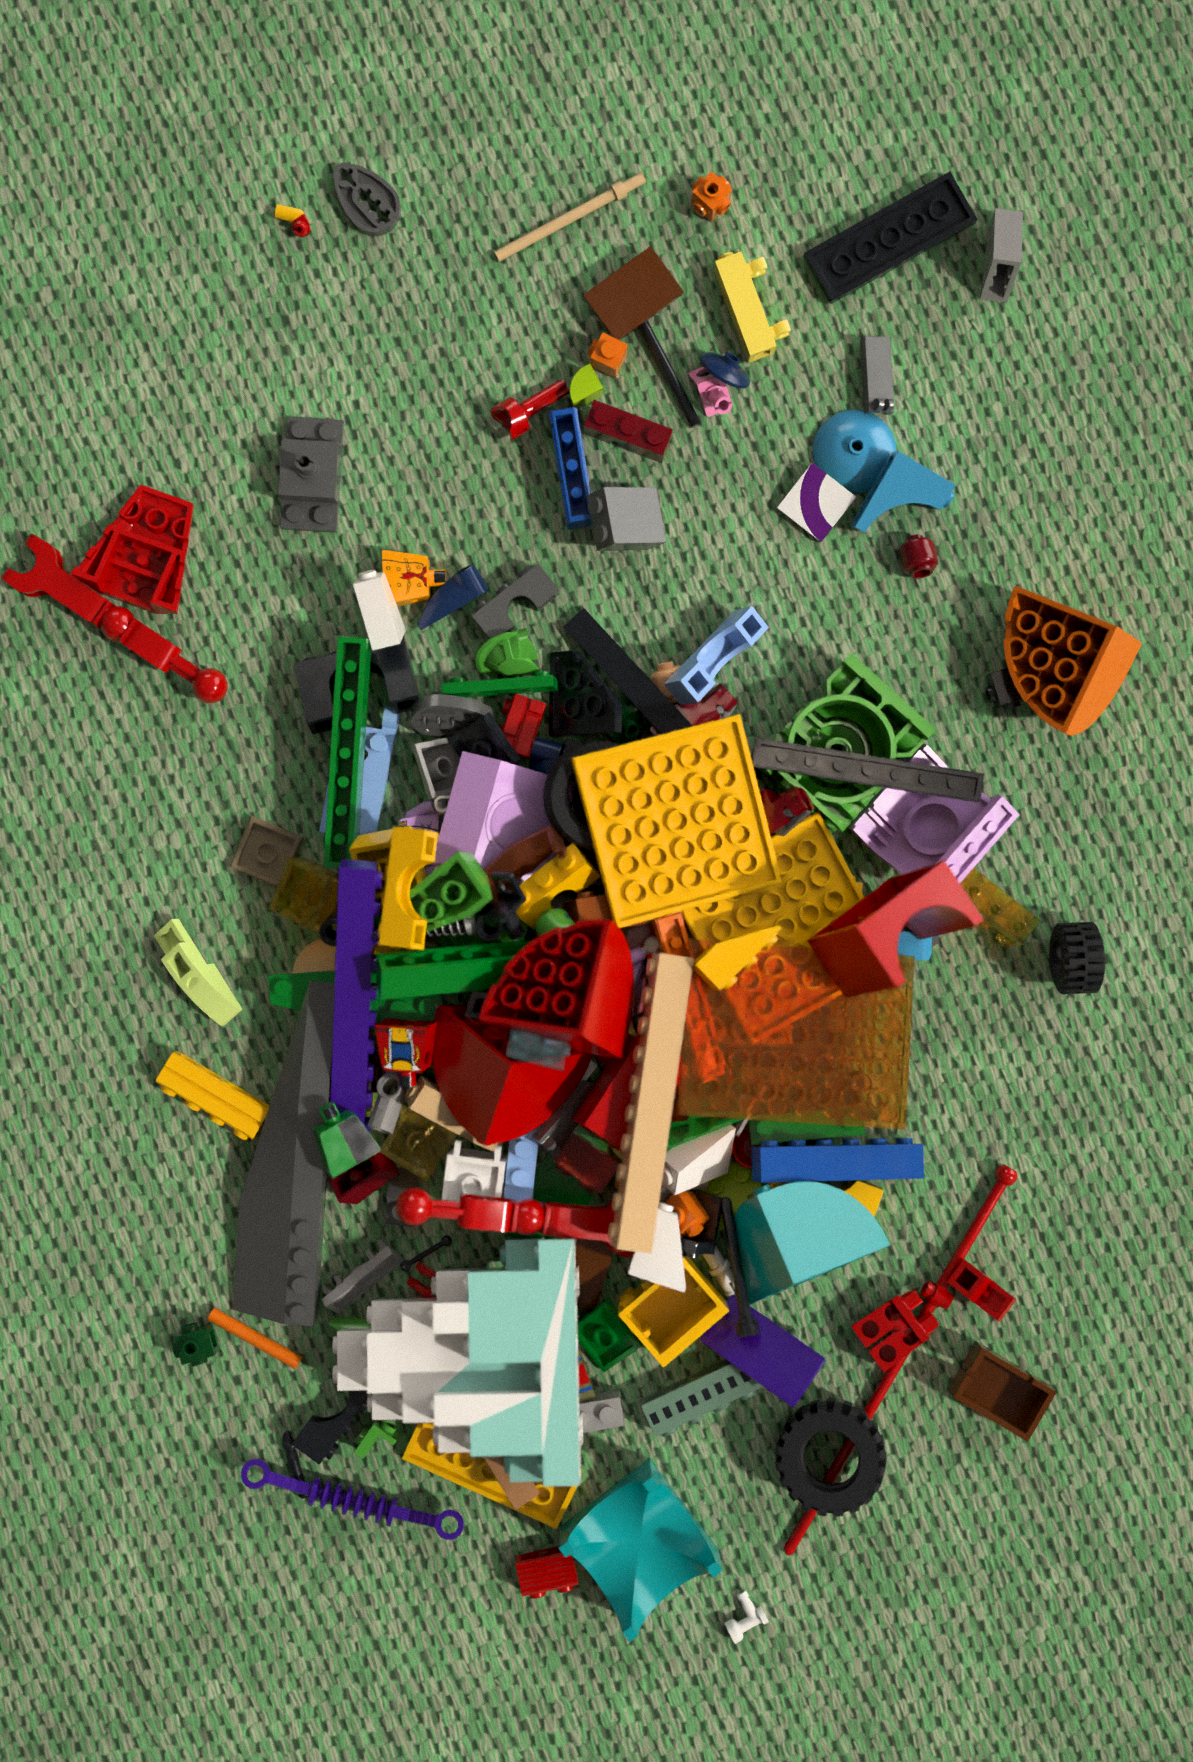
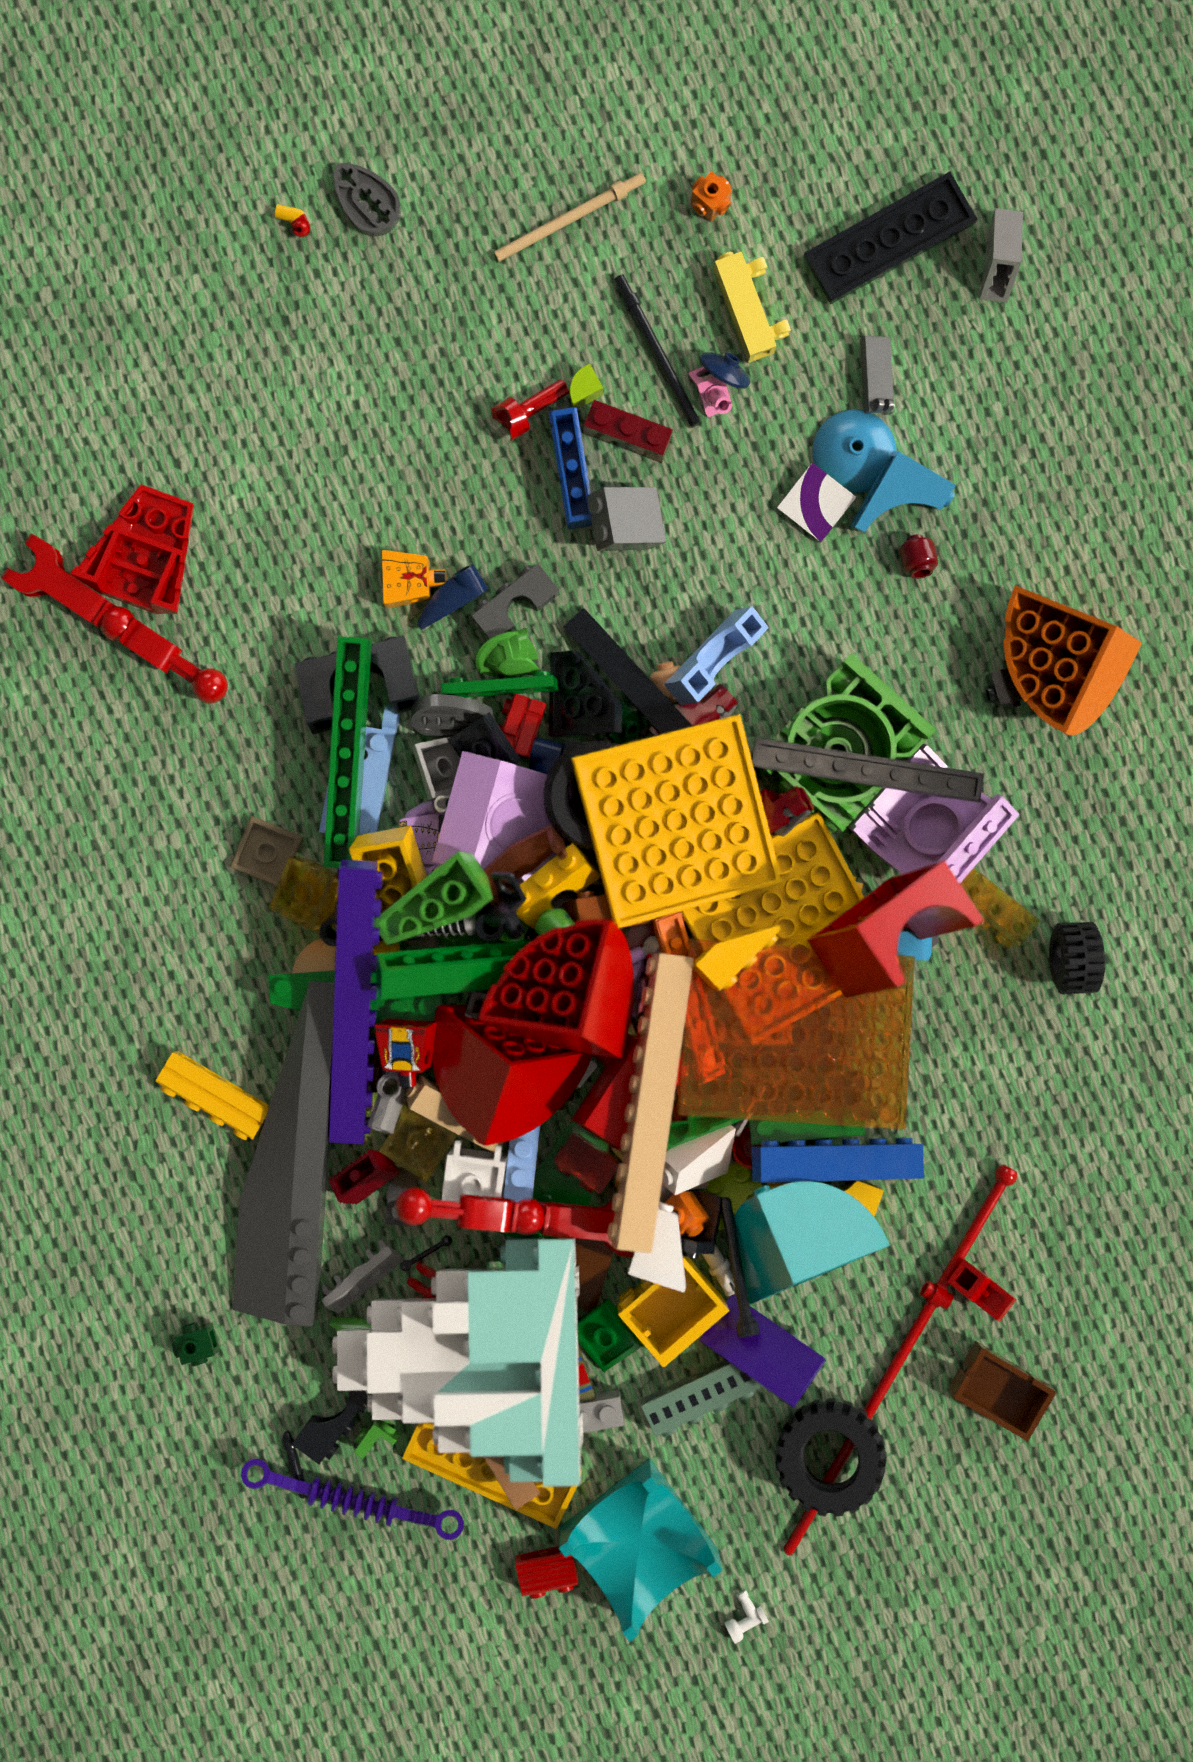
(196, 978): yellowish green slope -> none
(254, 1338): orange piece -> none
(311, 474): dark grey brick -> none
(342, 1140): green torso -> none
(379, 610): white slope -> none
(408, 854): yellow arch -> none
(537, 1049): clear light blue hinge -> none
(559, 1125): dark grey hinge -> none
(608, 355): orange brick -> none
(633, 294): reddish brown tile -> none
(899, 1320): red hips -> none

